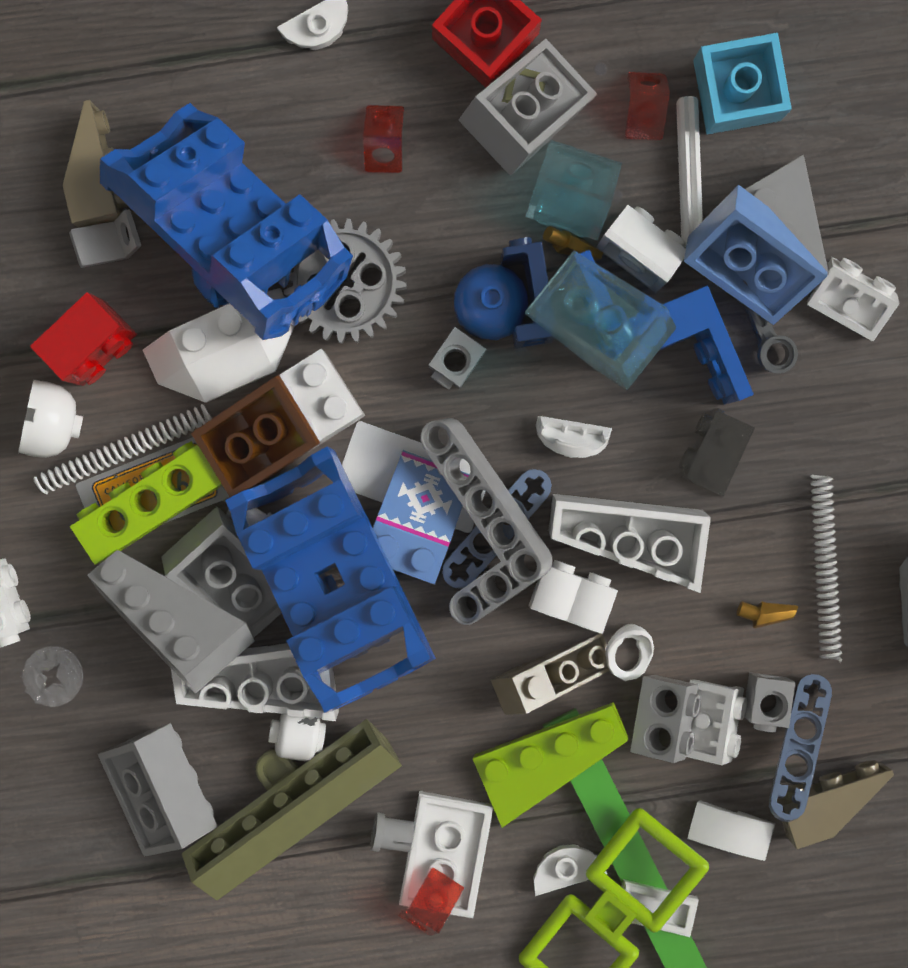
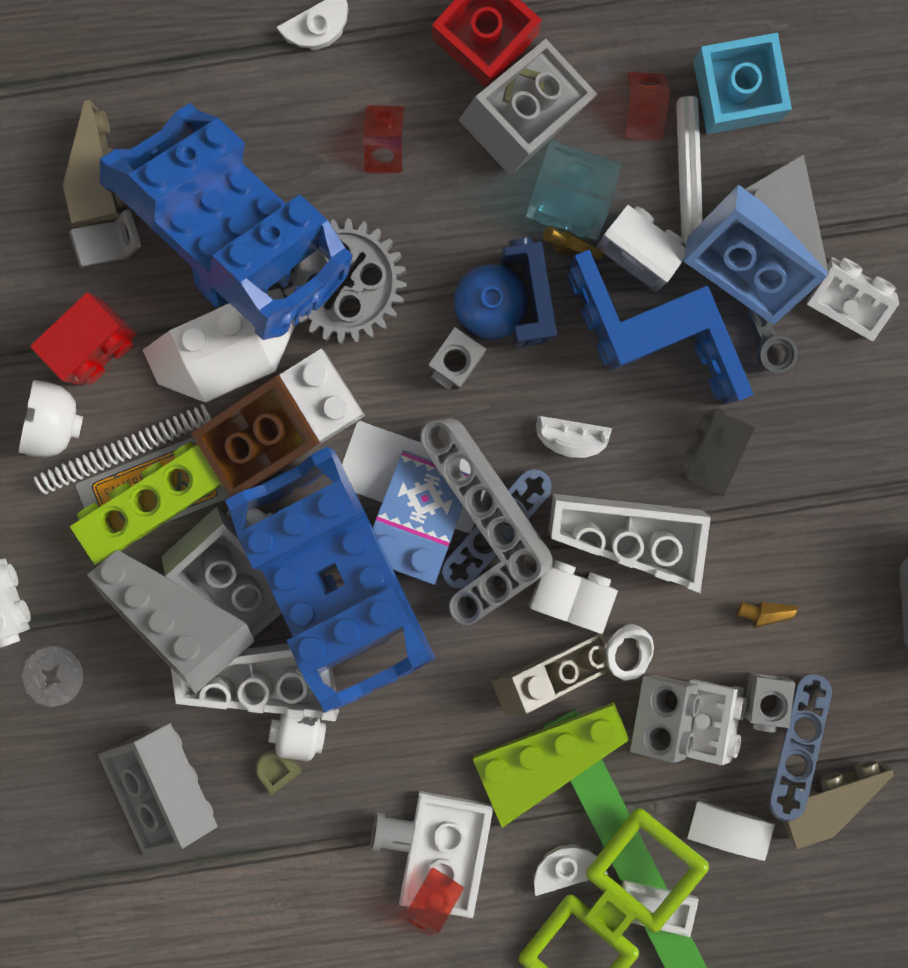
(290, 810): olive brick -> none
(602, 319): clear light blue slope -> none
(827, 558): white piece -> none

